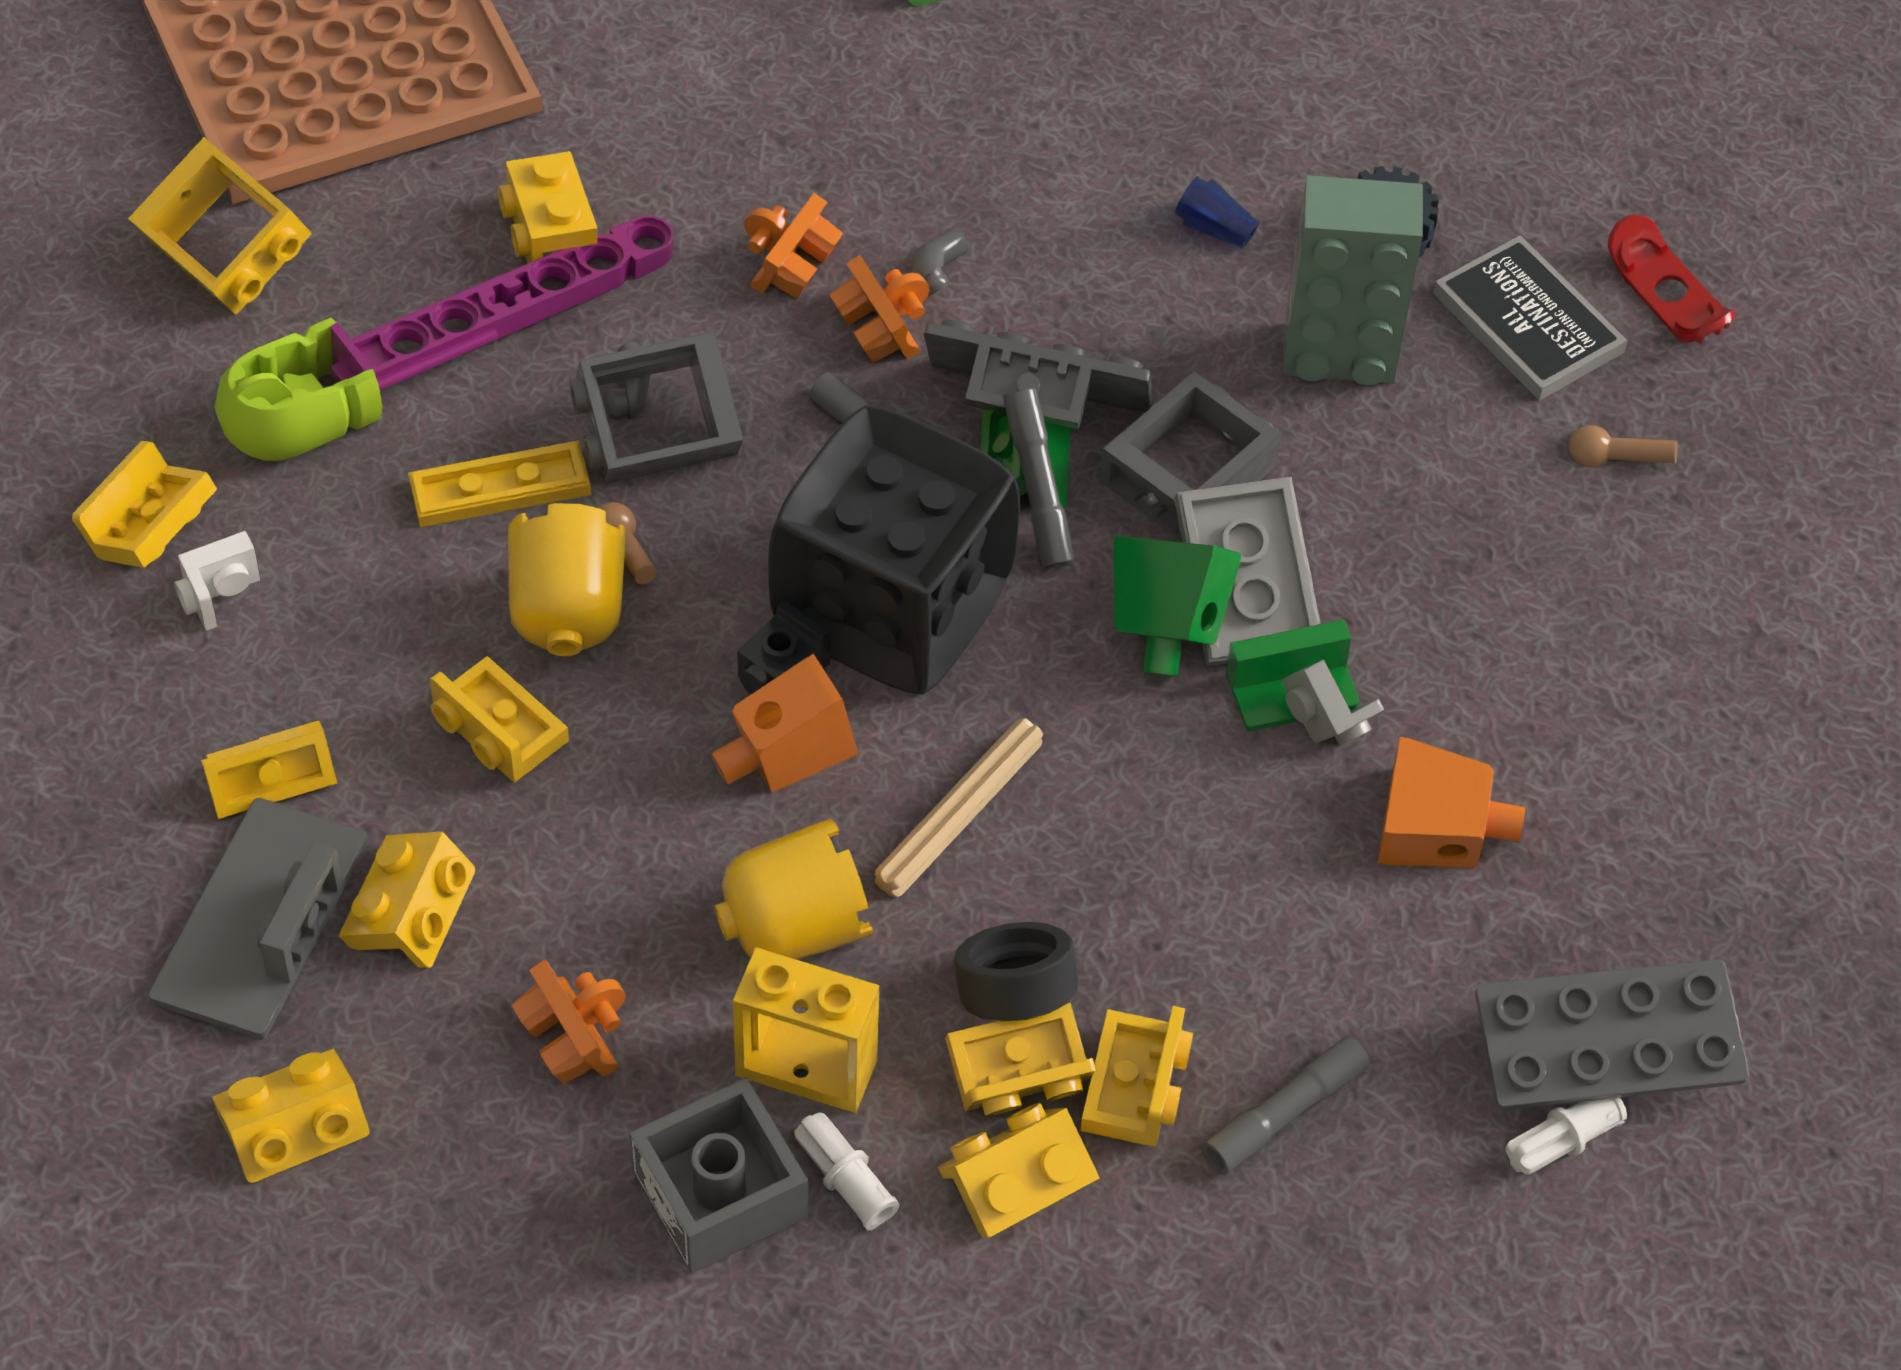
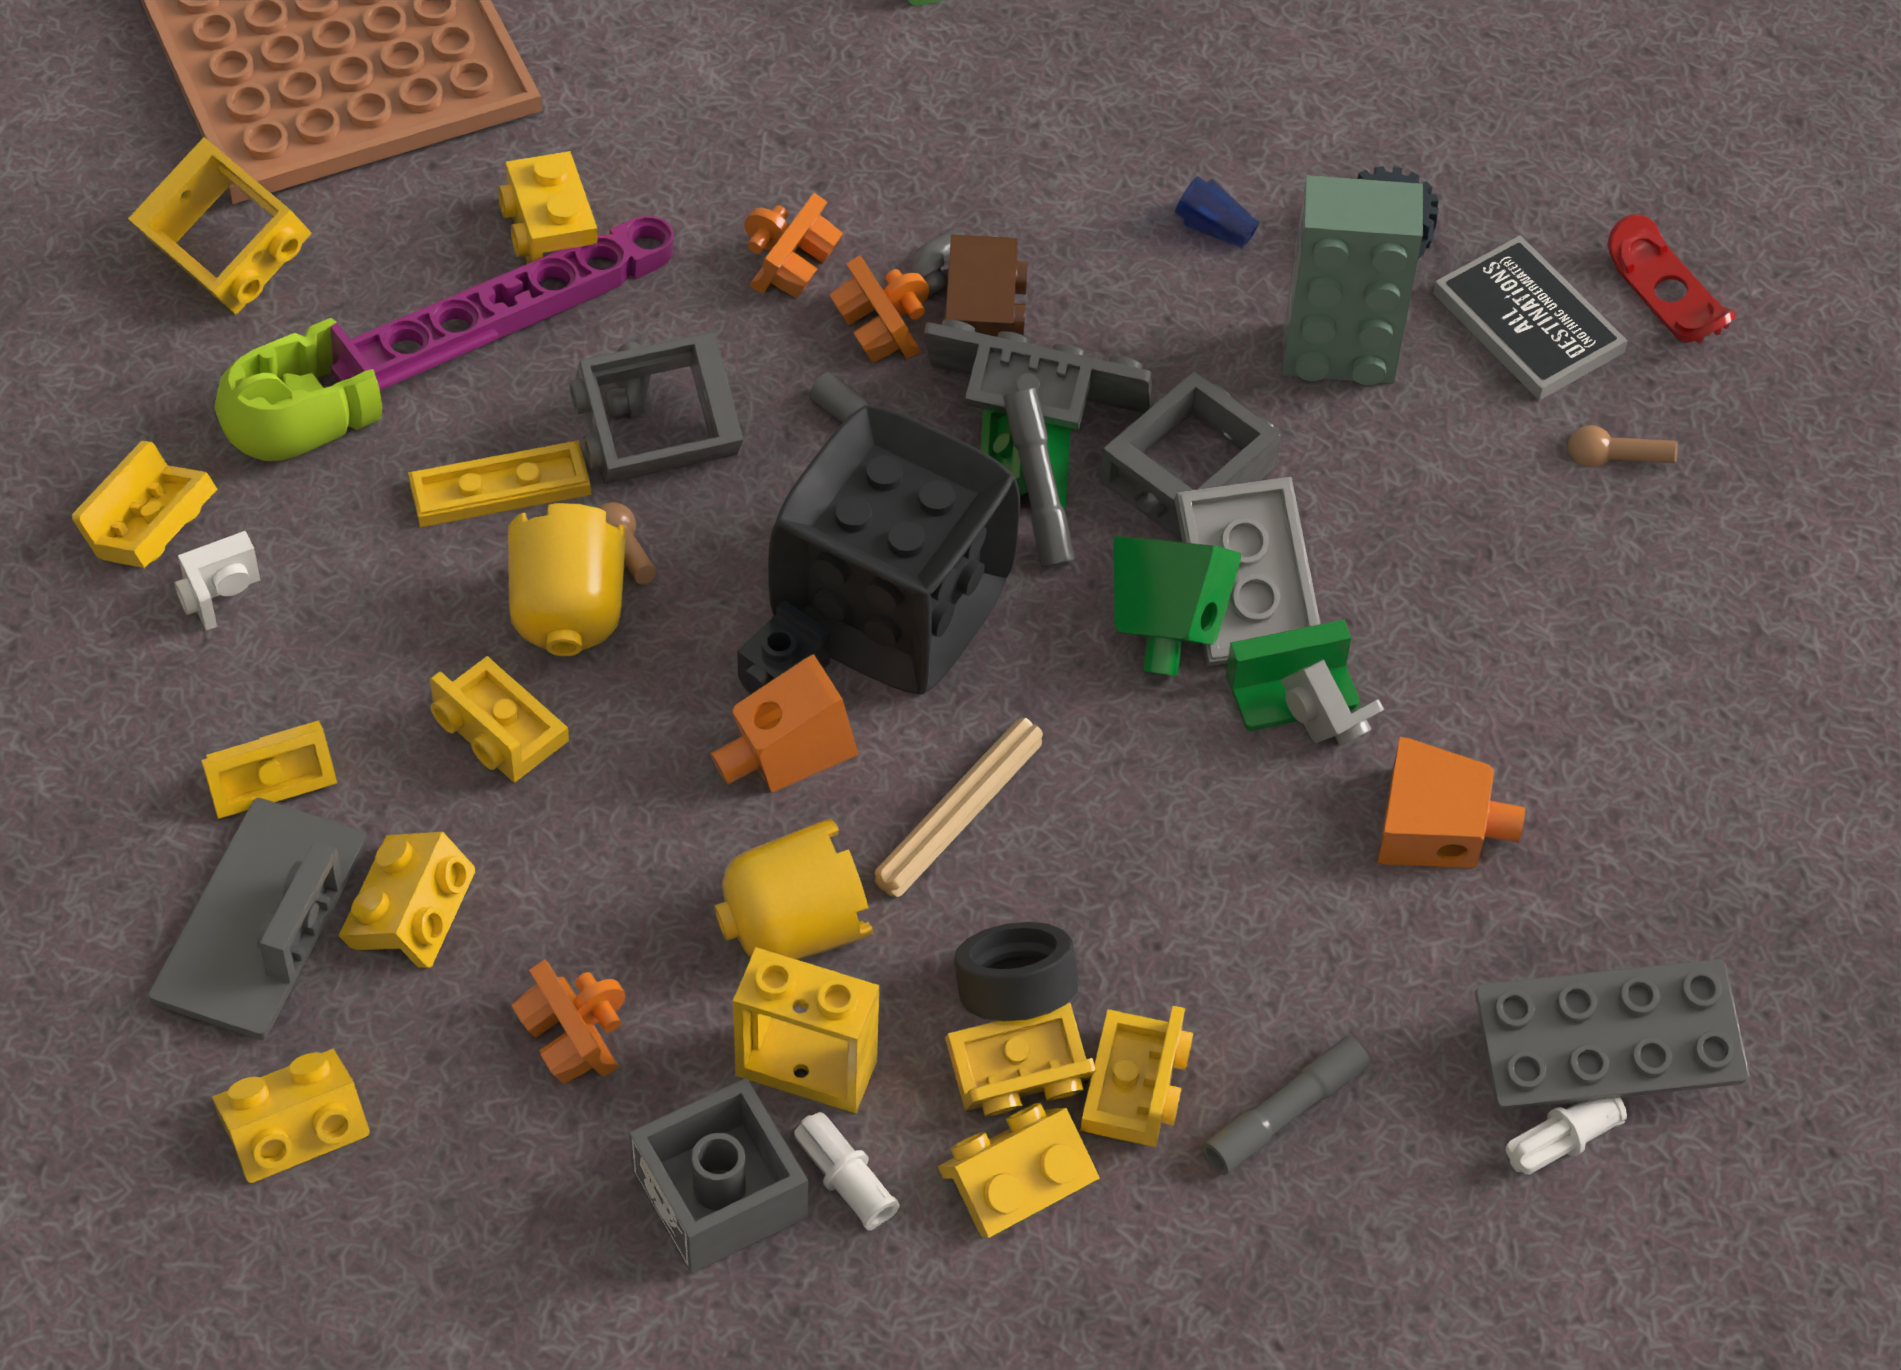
(985, 282): none -> reddish brown brick

